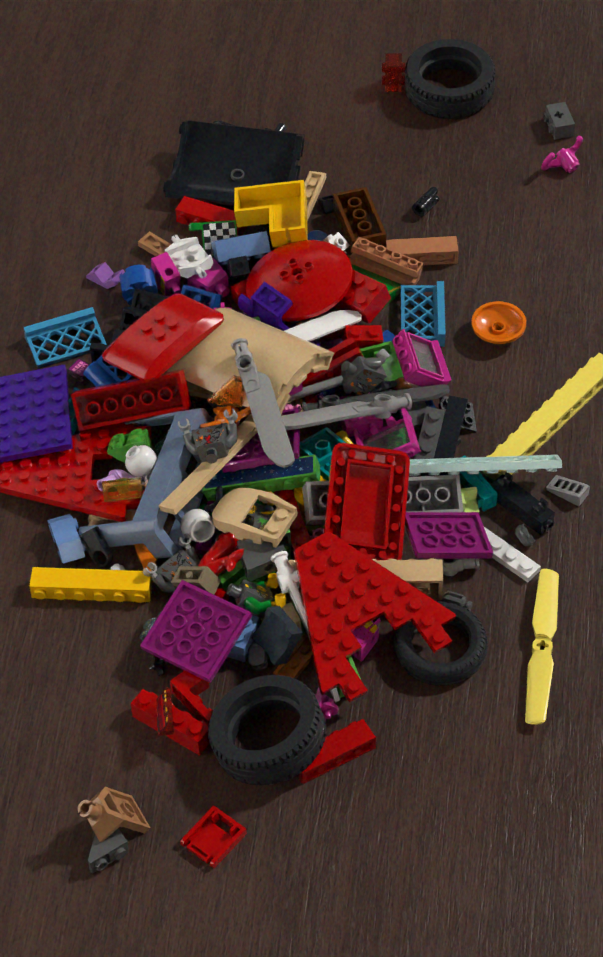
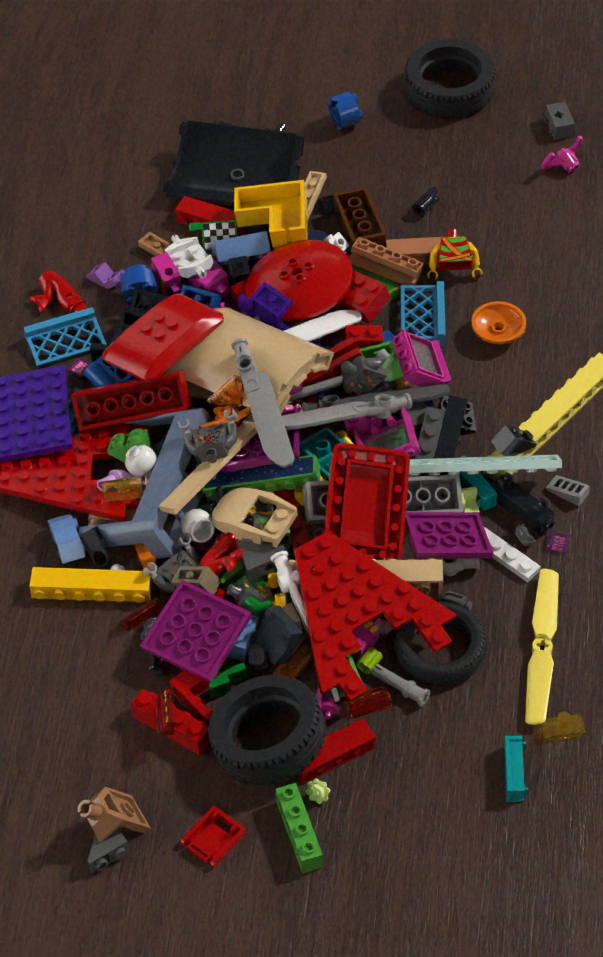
(66, 295): none -> red piece
(141, 615): none -> clear red slope
(221, 684): none -> green slope
(299, 828): none -> bright green brick
(317, 791): none -> yellowish green plant
(344, 110): none -> blue brick
(369, 660): none -> lime piece
(373, 701): none -> clear red slope
(393, 71): clear red brick -> none
(408, 688): none -> light grey pin
(454, 254): none -> torso
(513, 441): none -> black slope
(514, 769): none -> teal container
(559, 541): none -> clear purple tile
(563, 726): none -> clear yellow tile

